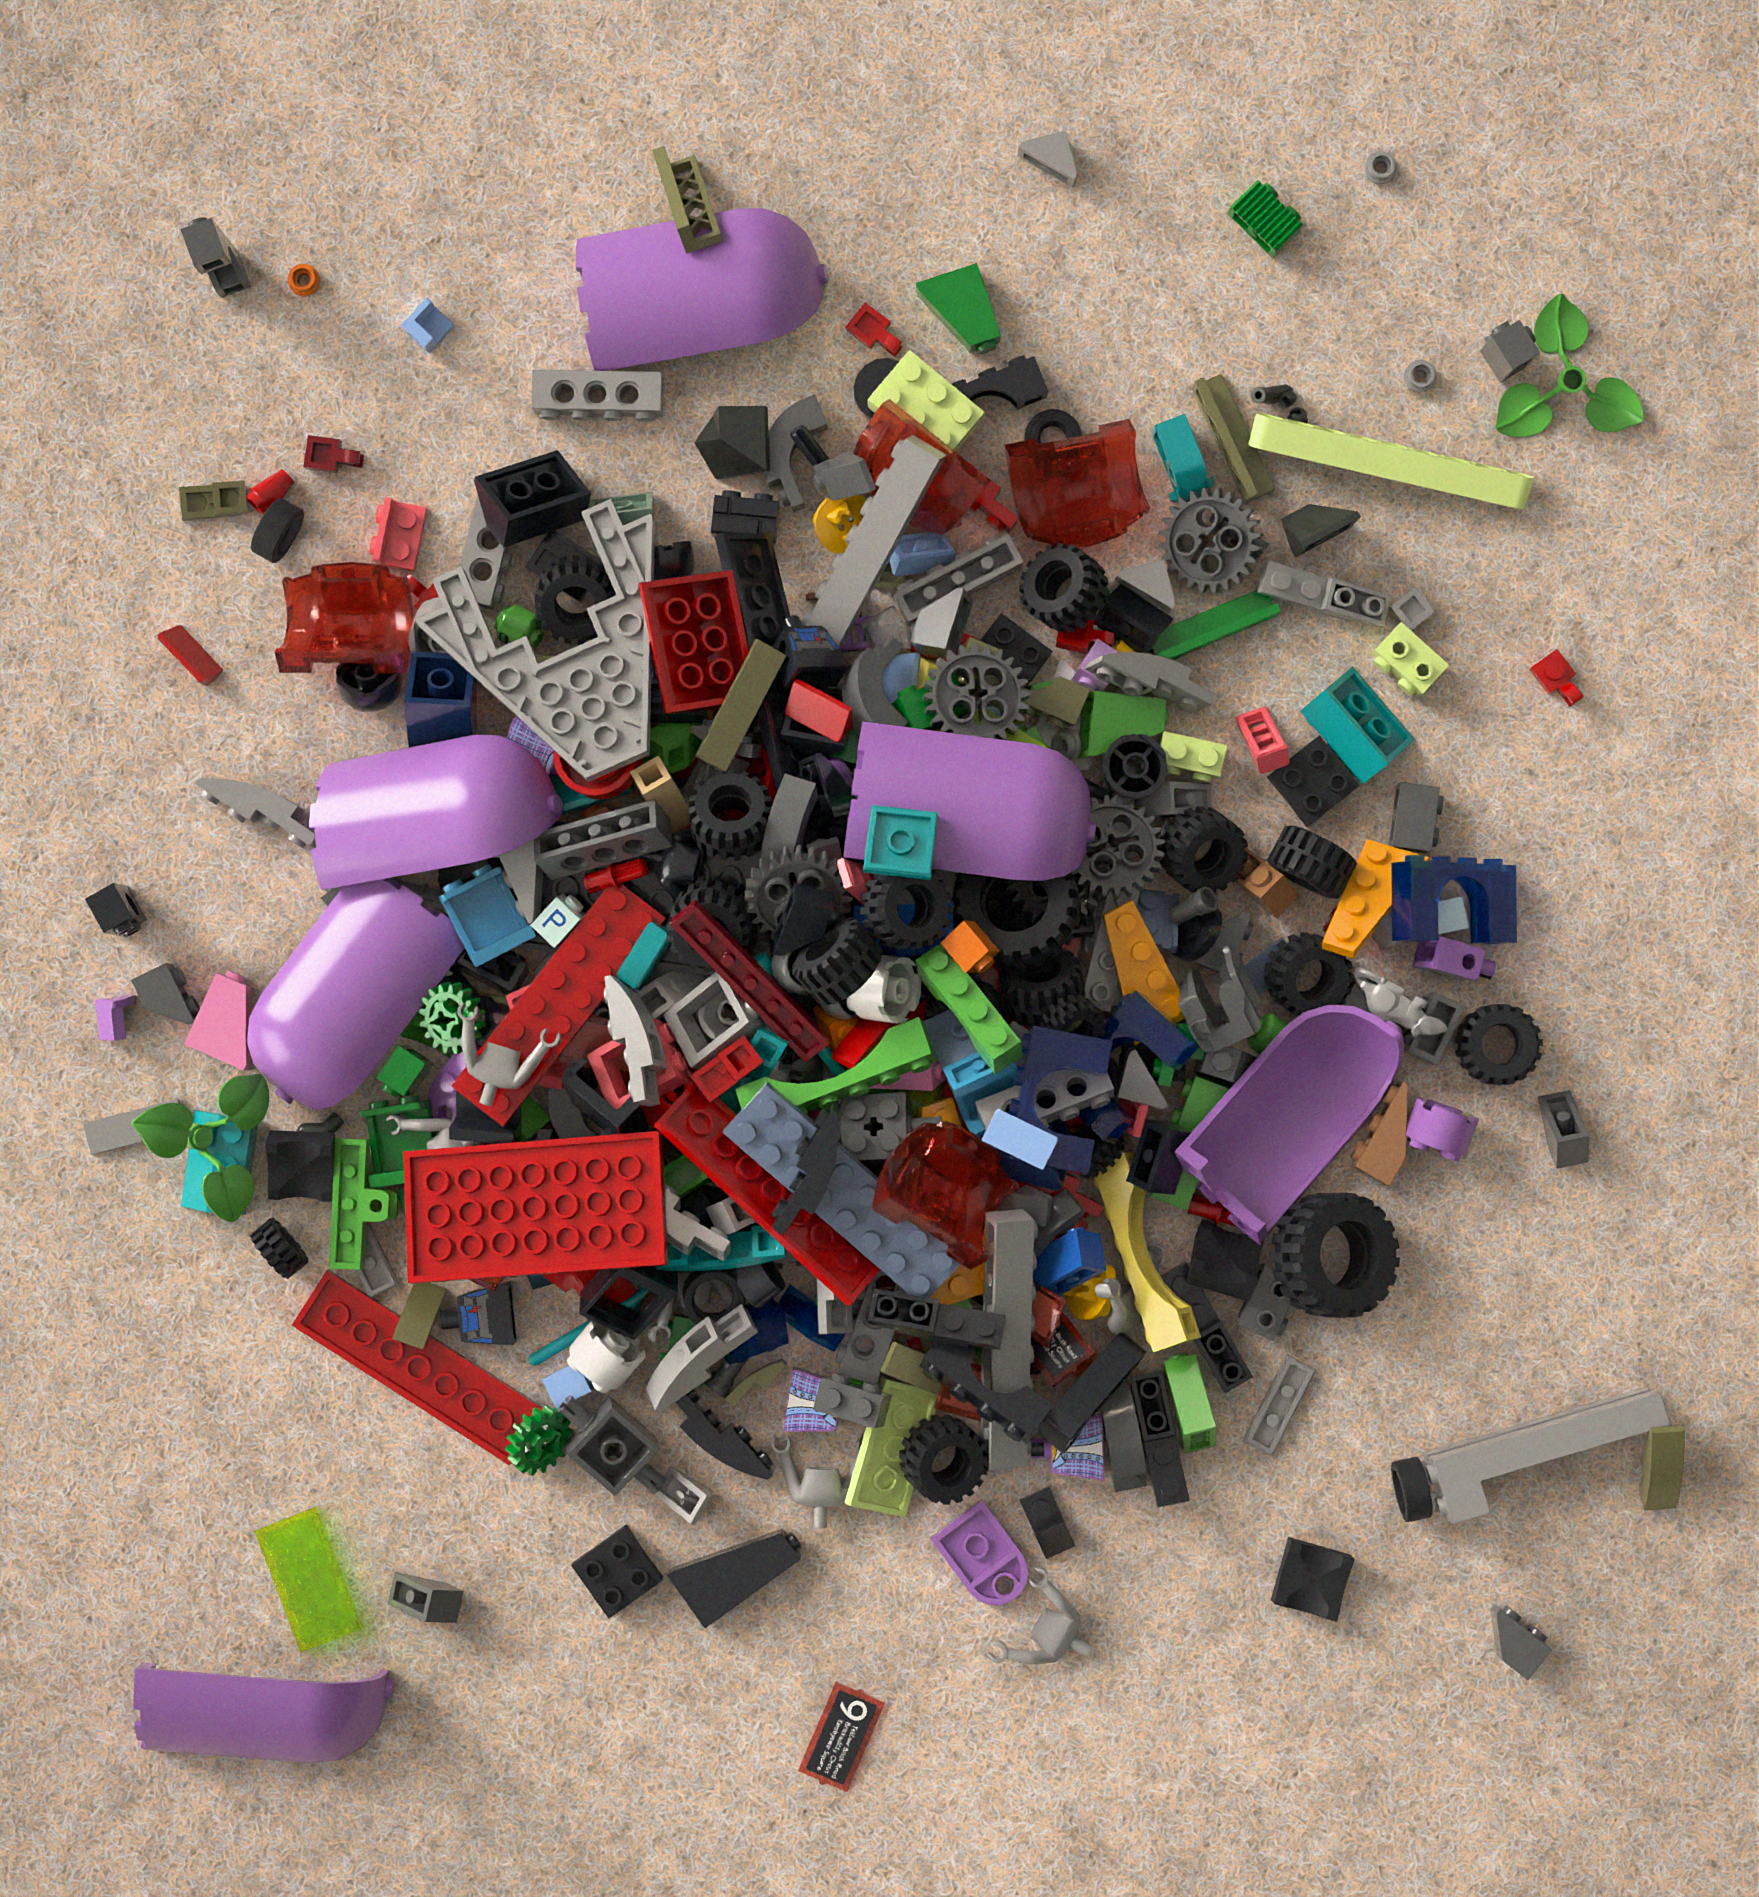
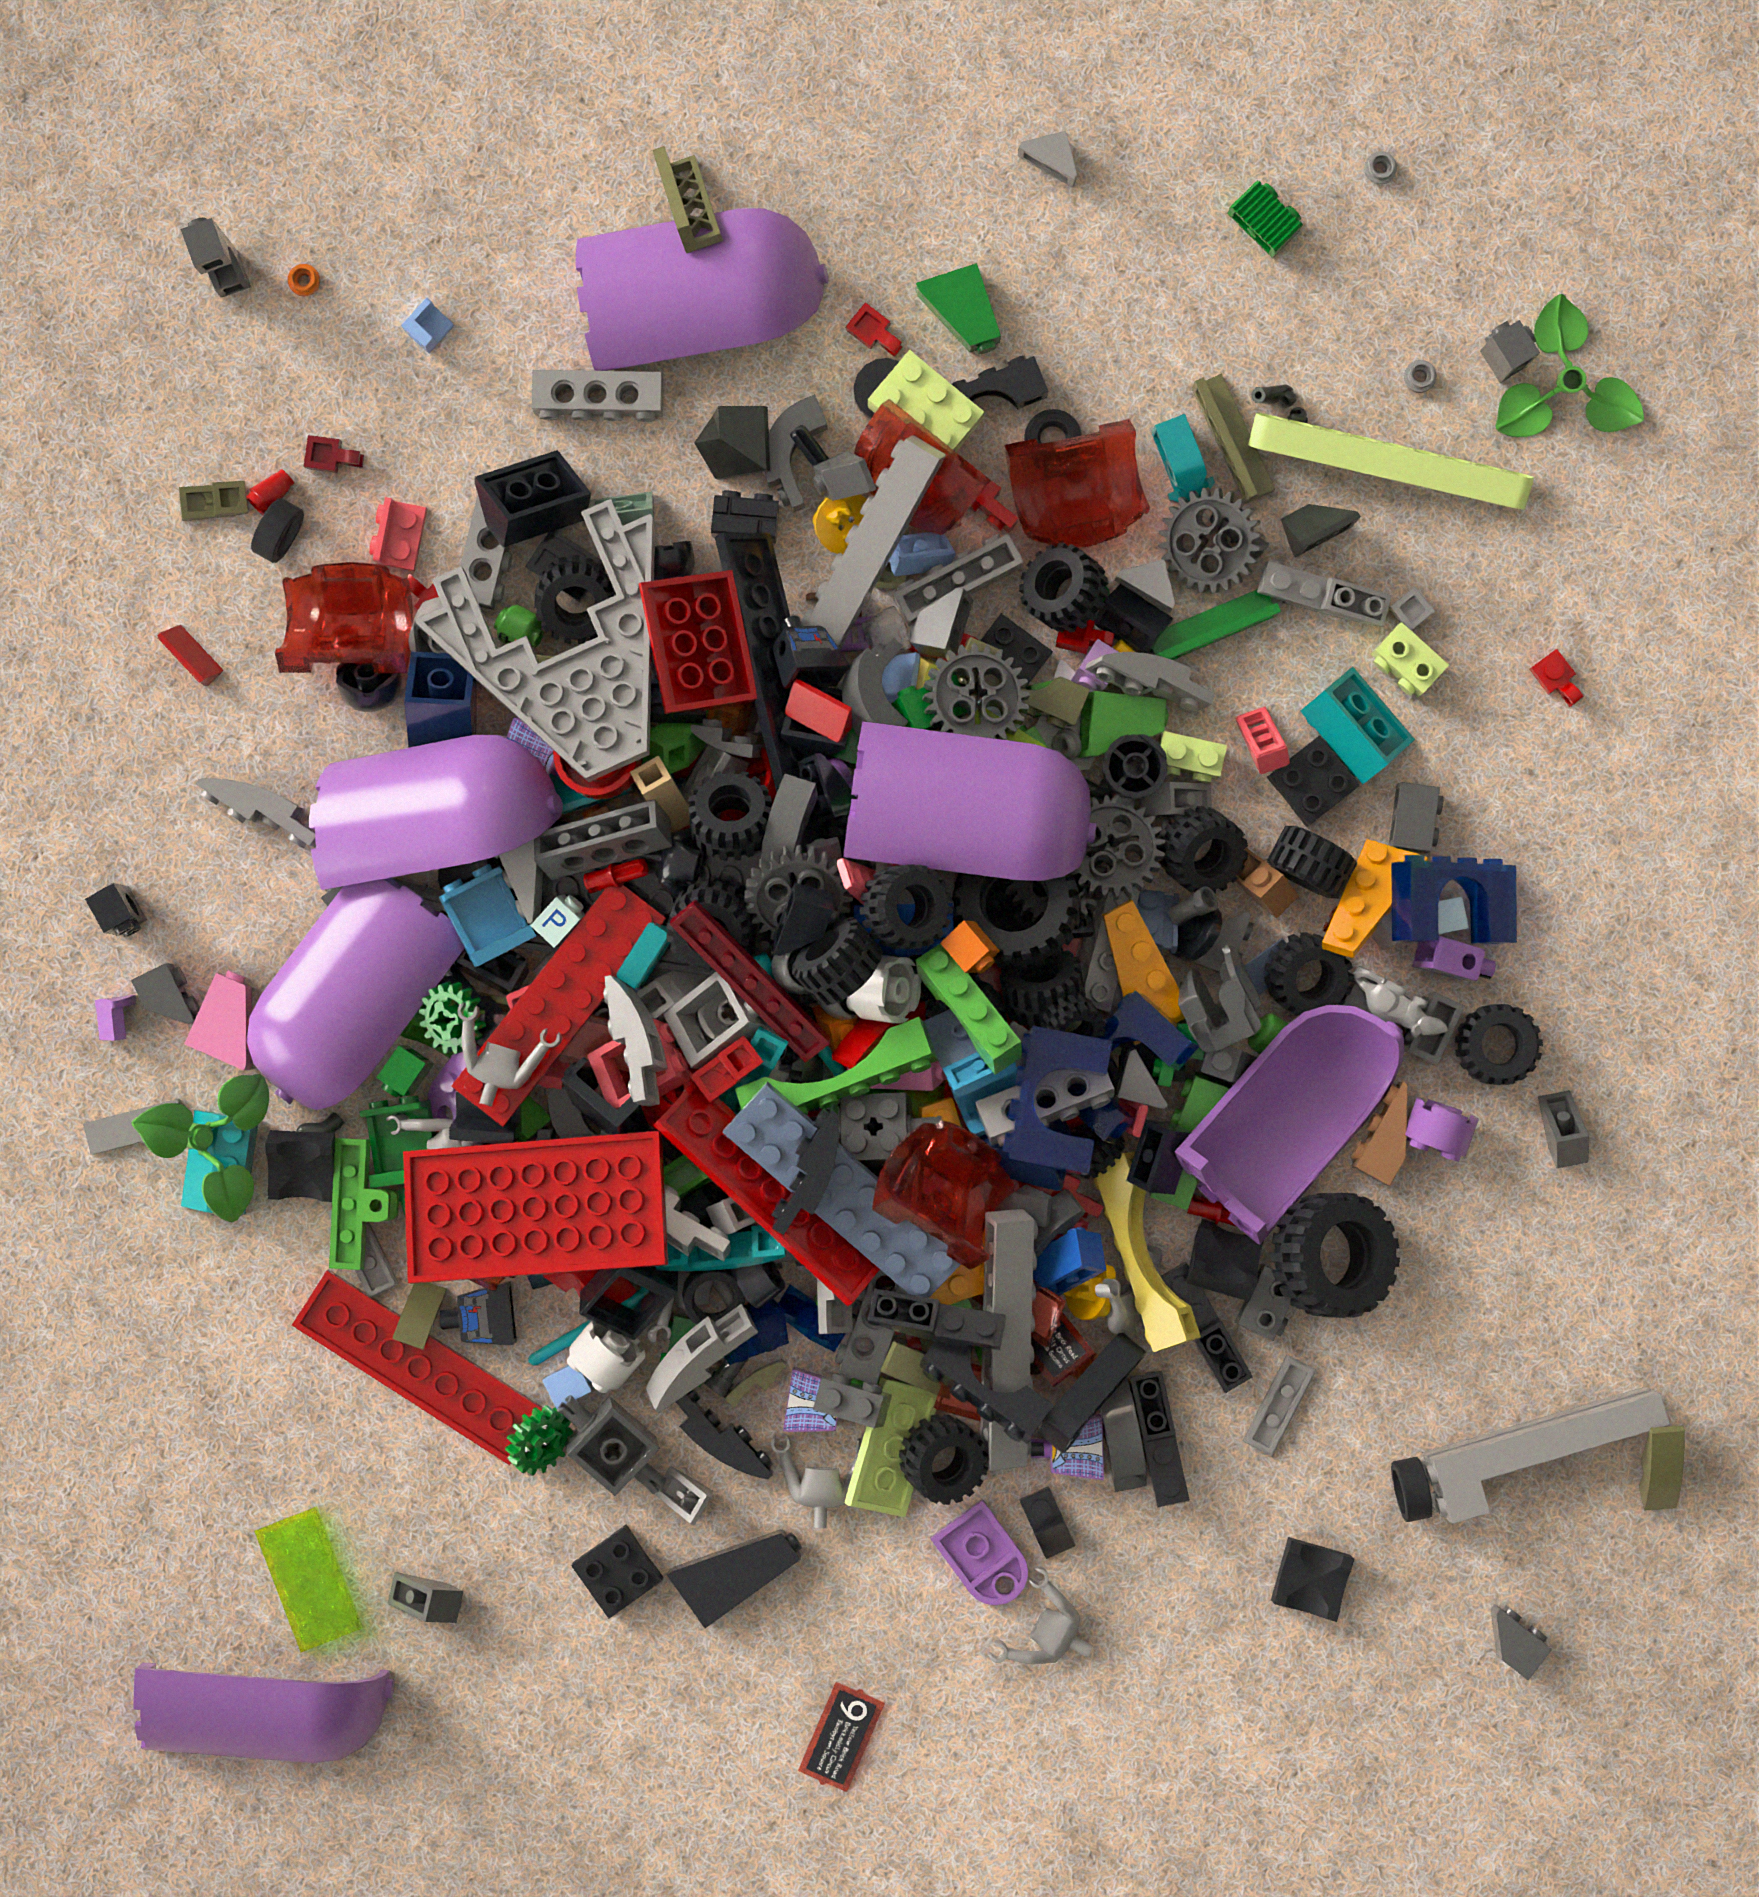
(279, 1248): black tyre -> none
(740, 705): olive tile -> none
(900, 842): teal tile -> none
(1020, 1139): light blue slope -> none
(1190, 1402): bright green slope -> none

